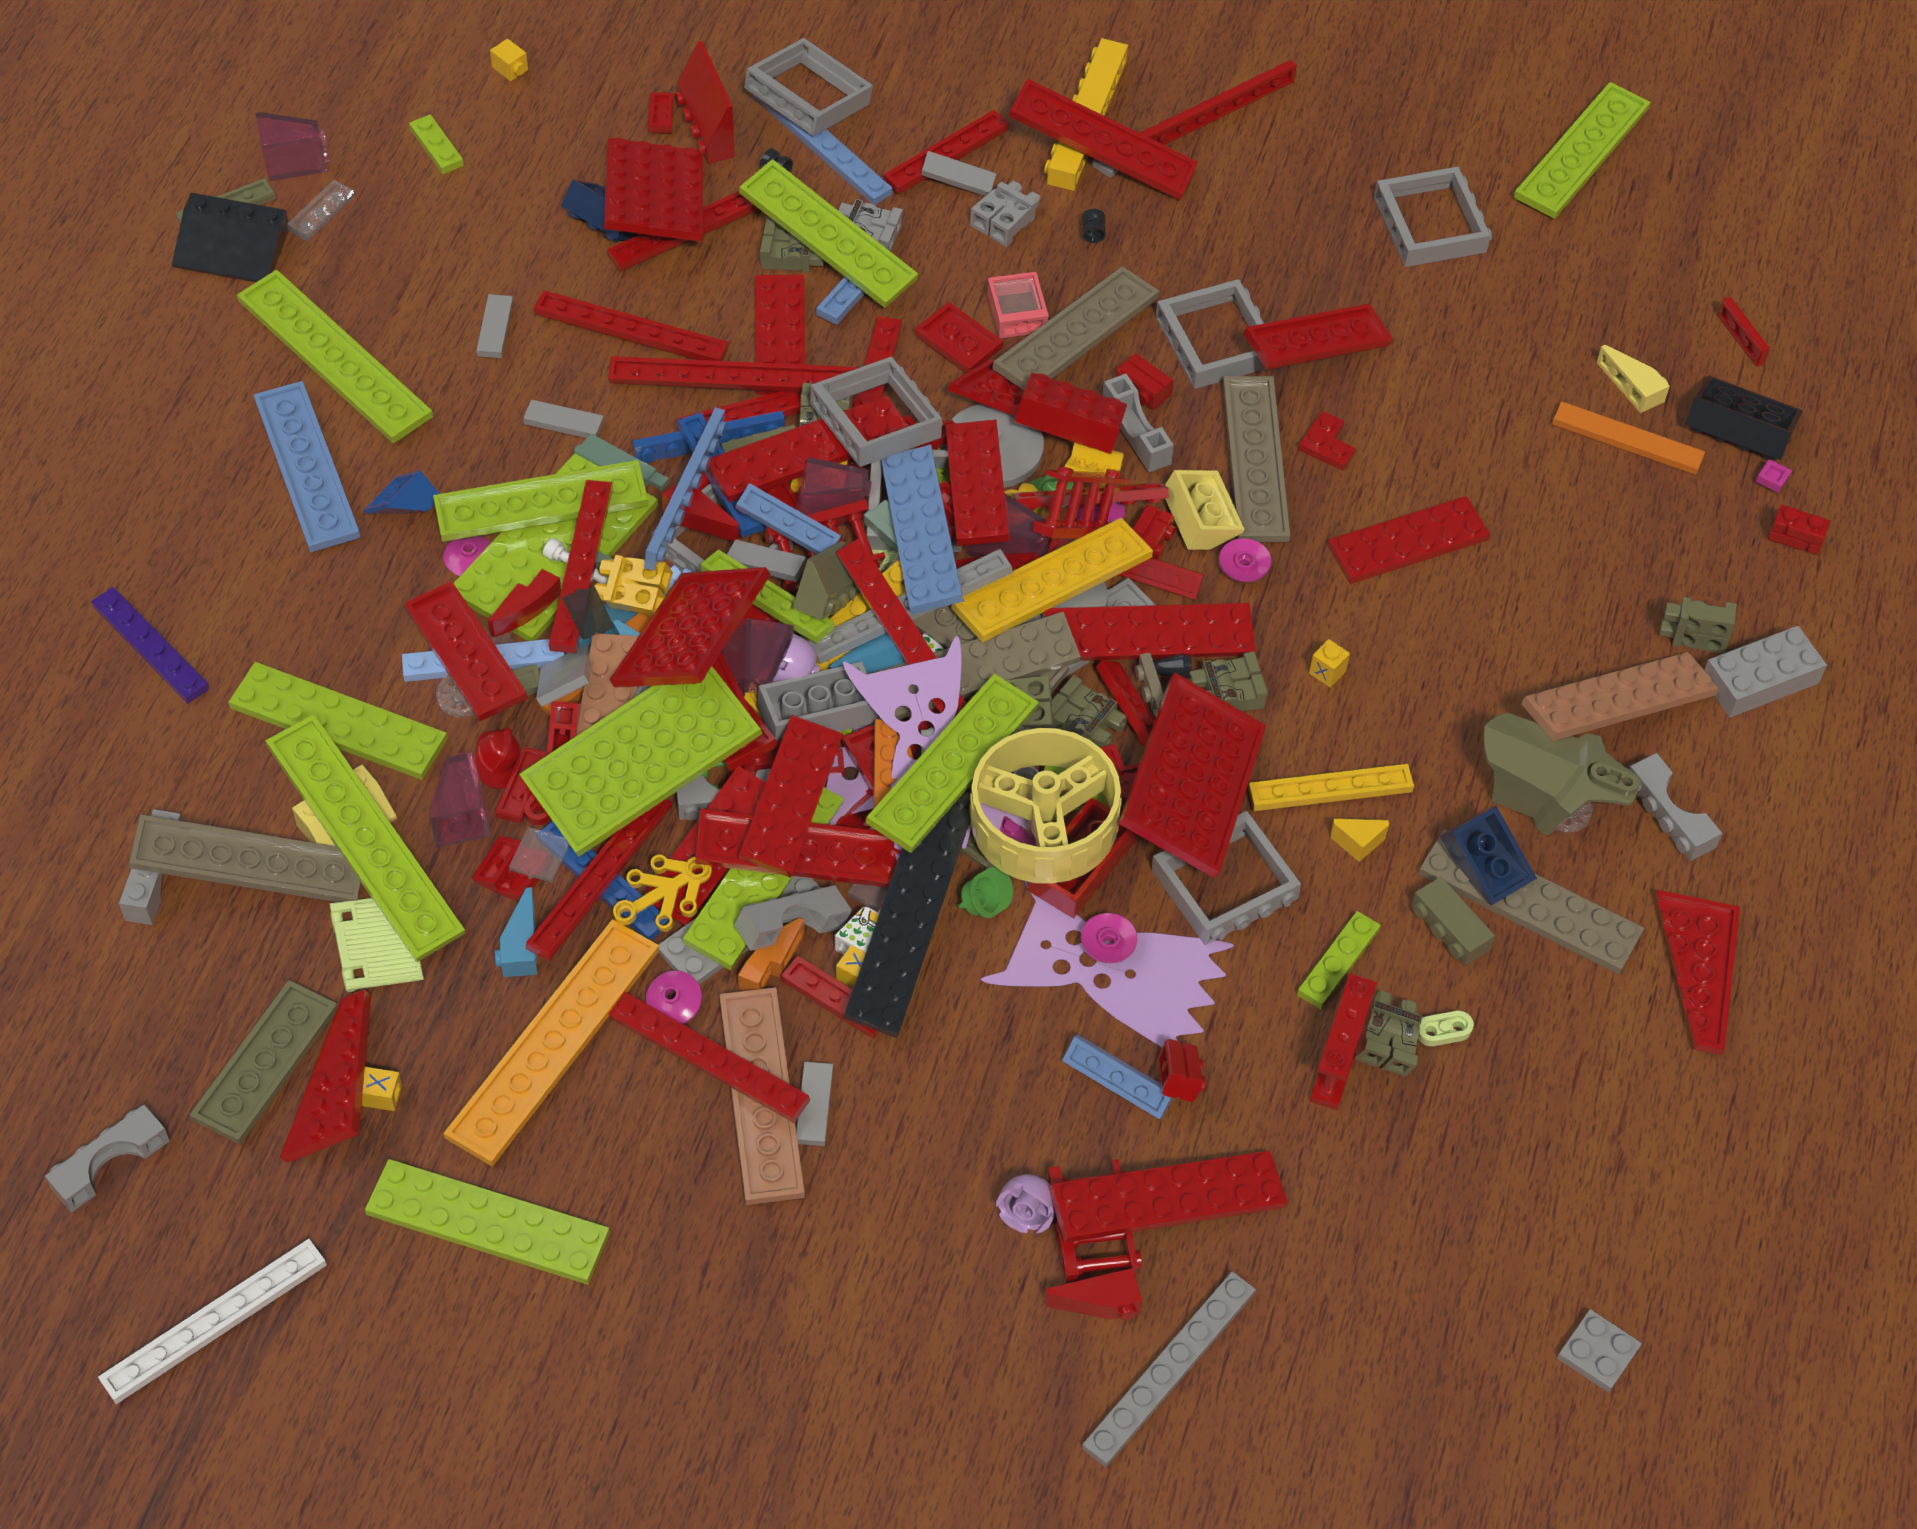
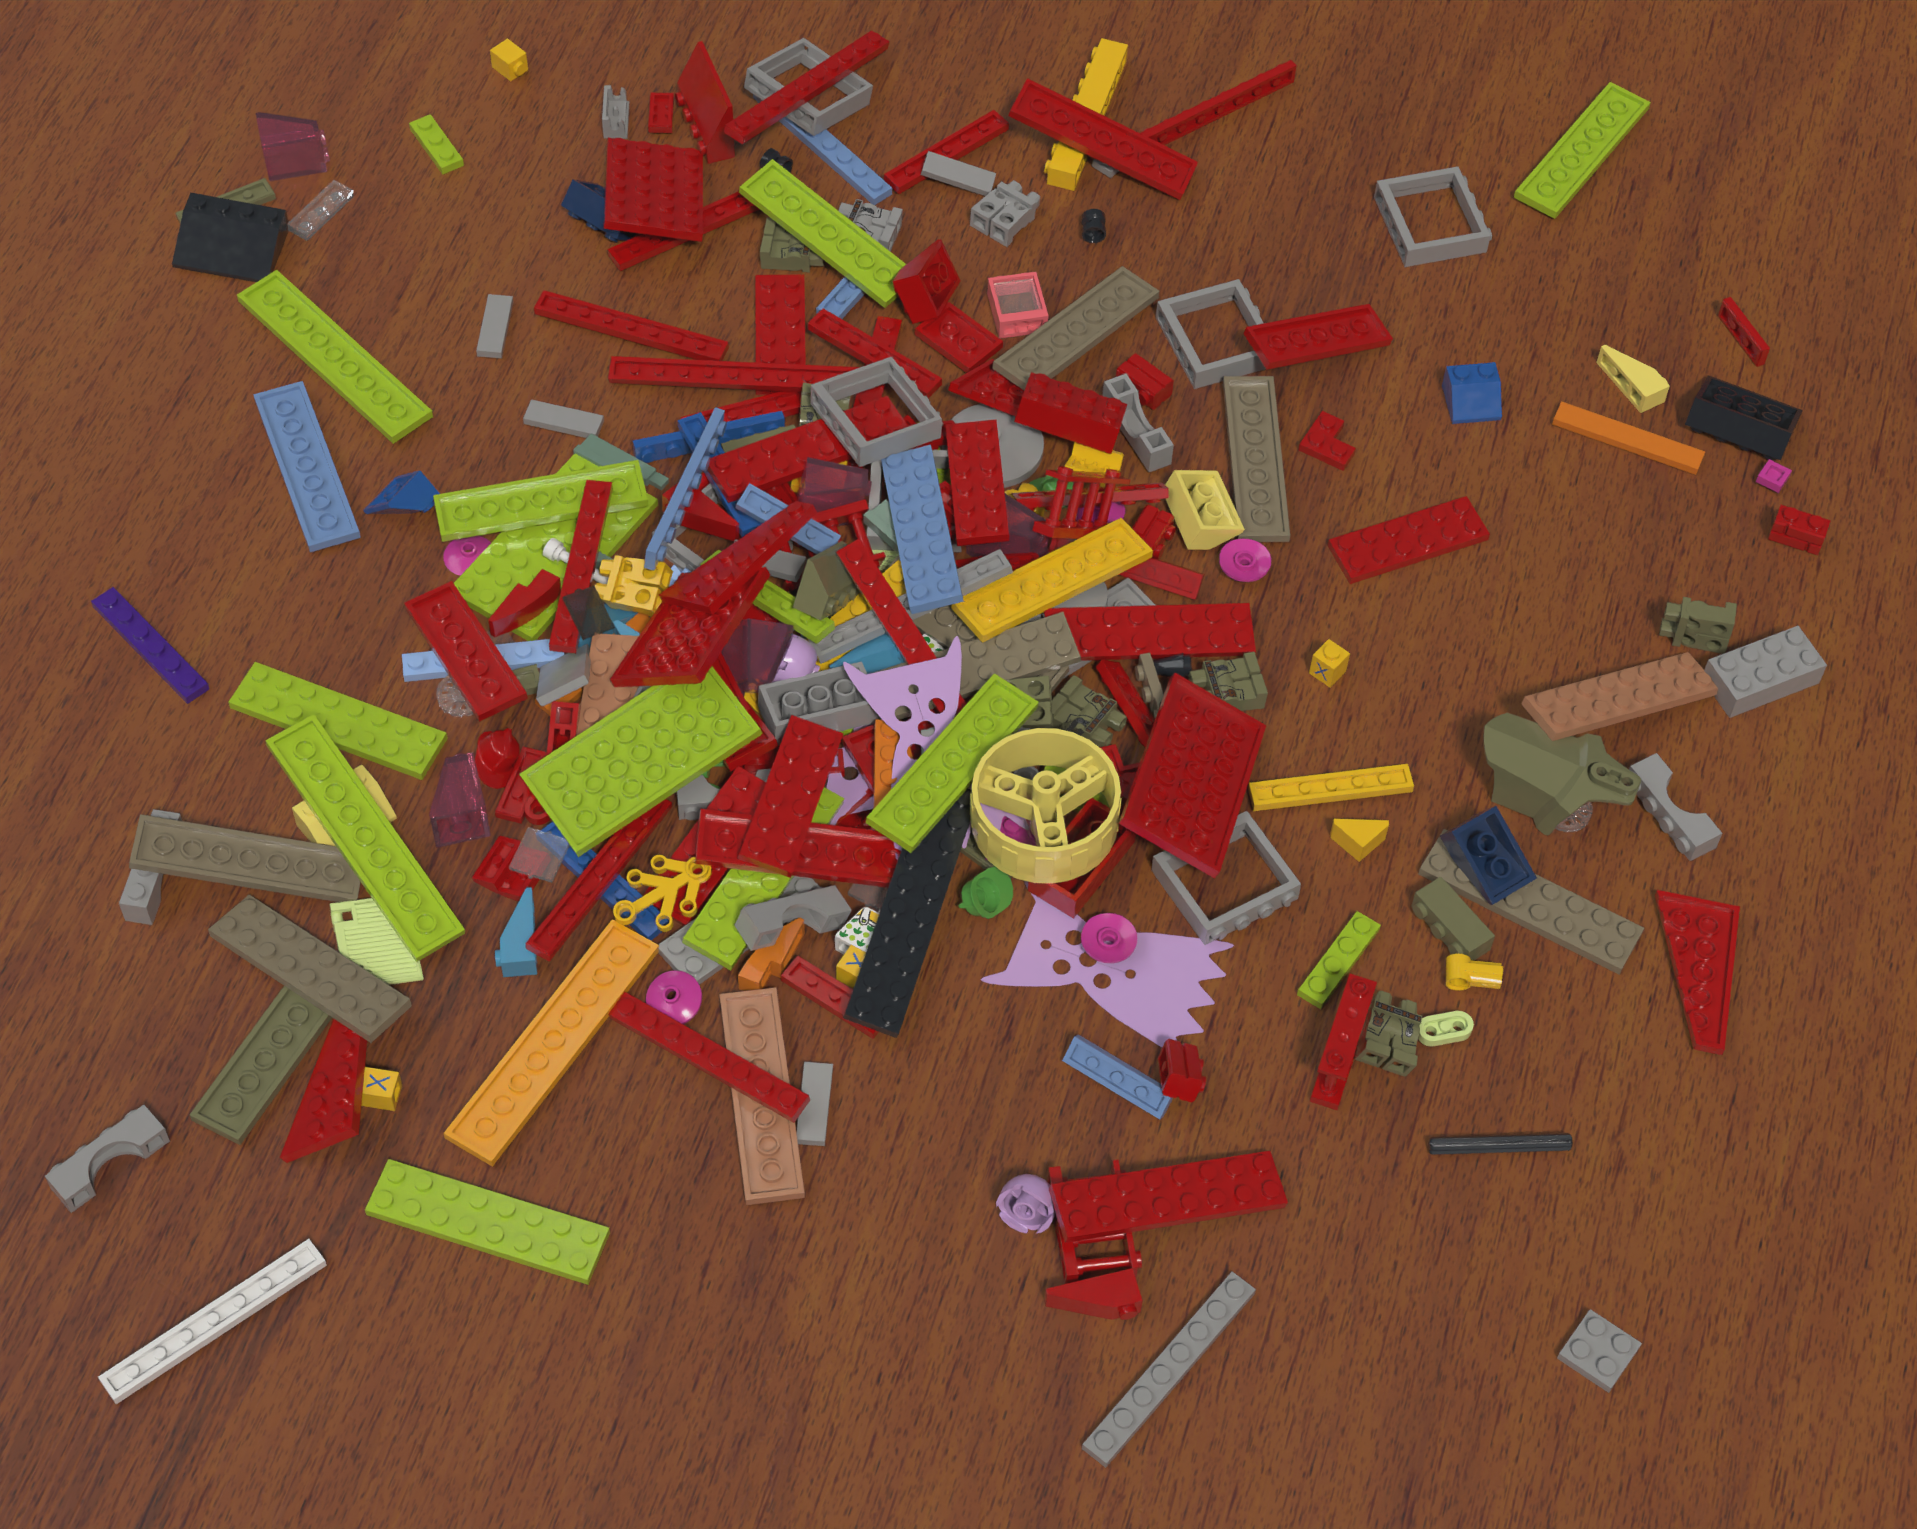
(310, 968): none -> dark tan plate
(615, 114): none -> light grey hinge
(729, 570): none -> red wing
(806, 87): none -> red plate
(869, 349): none -> red plate
(927, 283): none -> red slope
(1463, 973): none -> yellow piece
(1473, 393): none -> blue slope
(1500, 1143): none -> black axle

